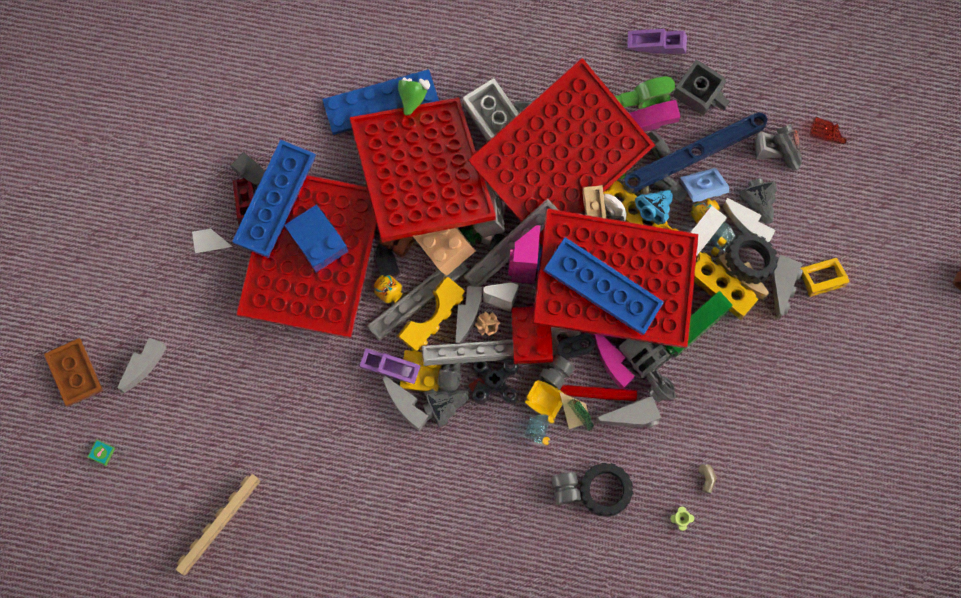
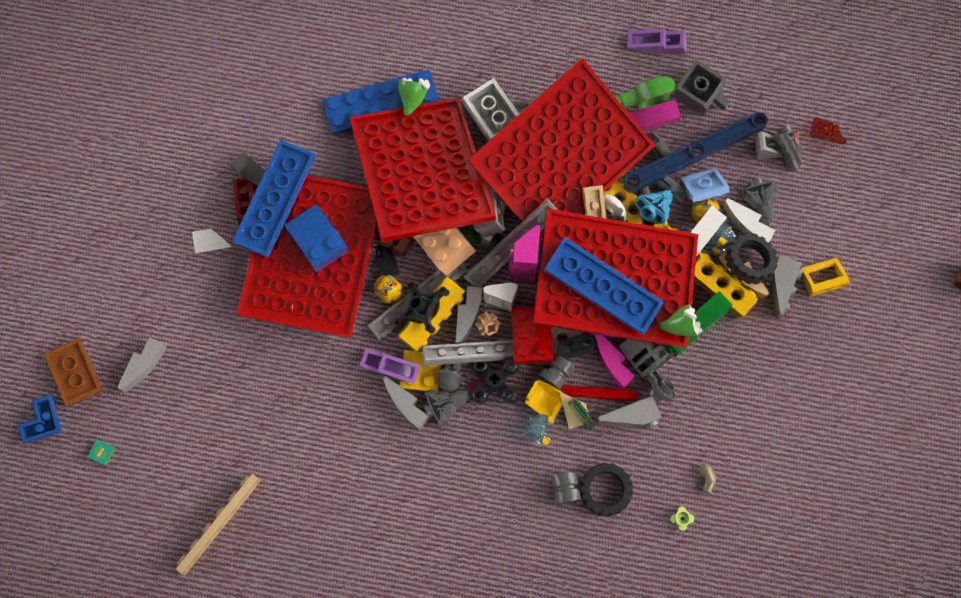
(45, 424): none -> blue brick
(421, 307): none -> black piece
(682, 323): none -> bright green hat

